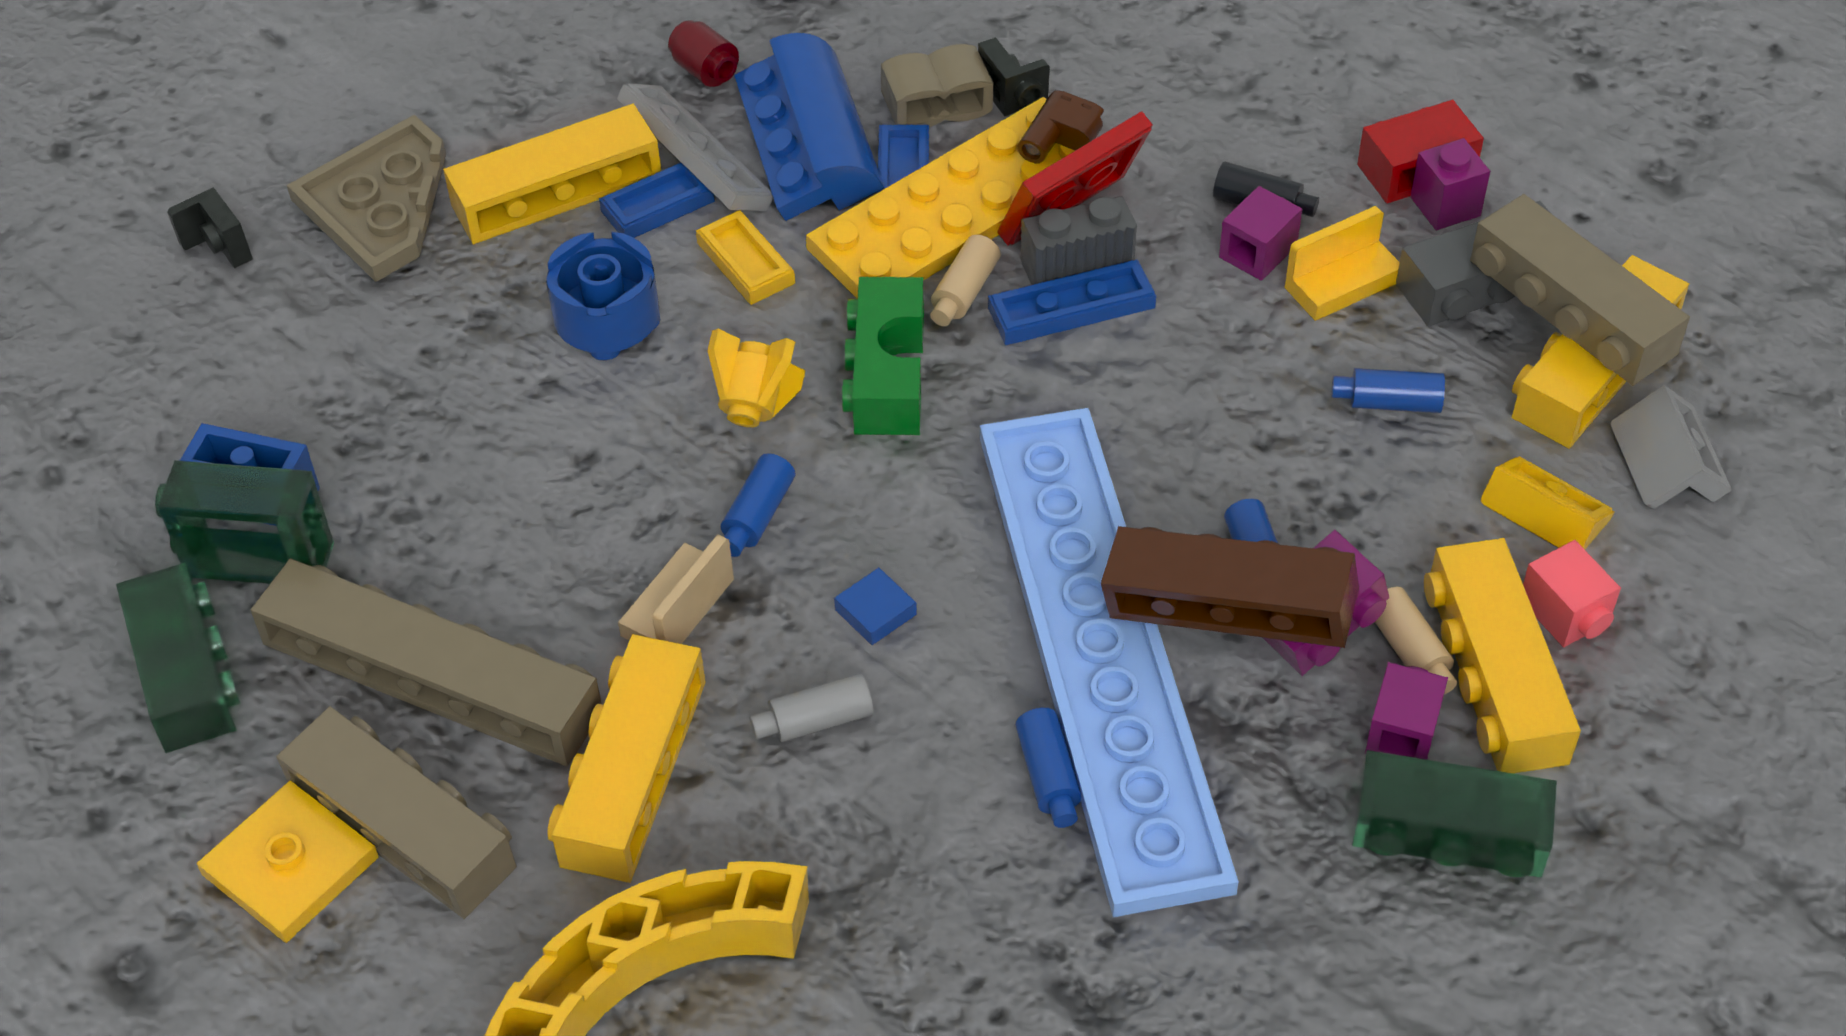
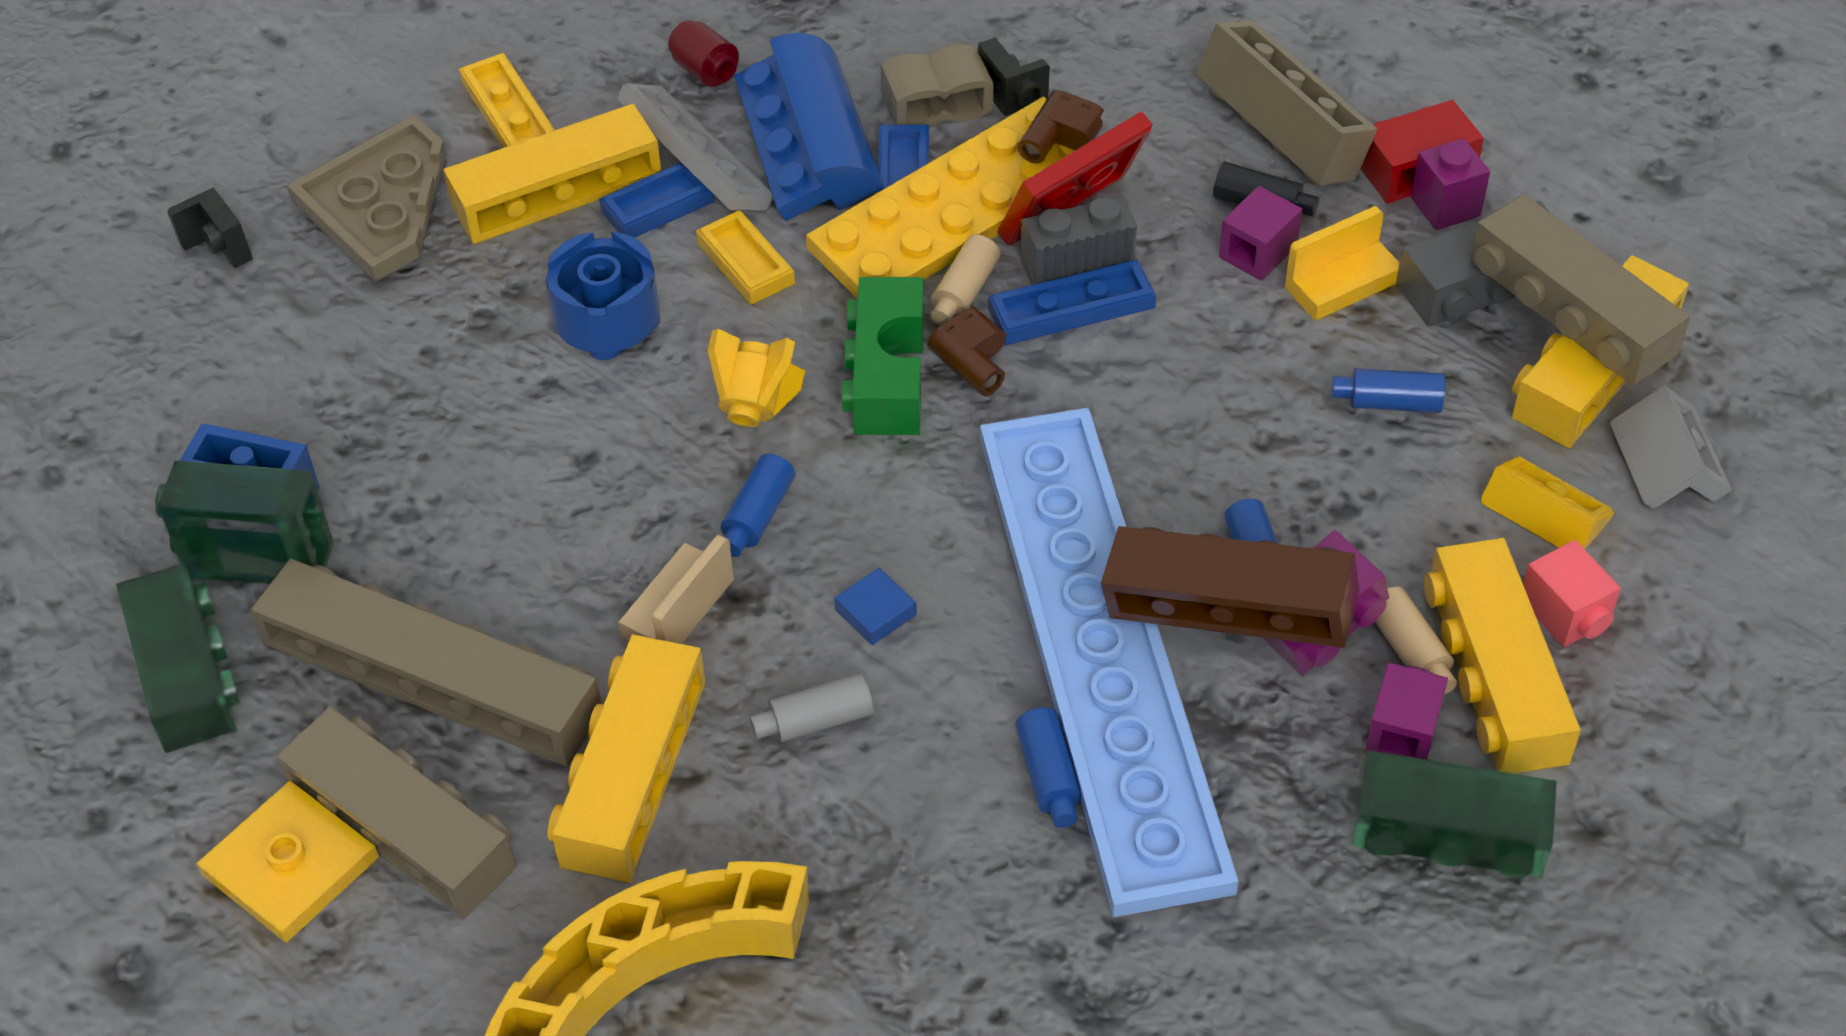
(504, 100): none -> yellow tile
(967, 345): none -> reddish brown piece
(1286, 102): none -> dark tan brick

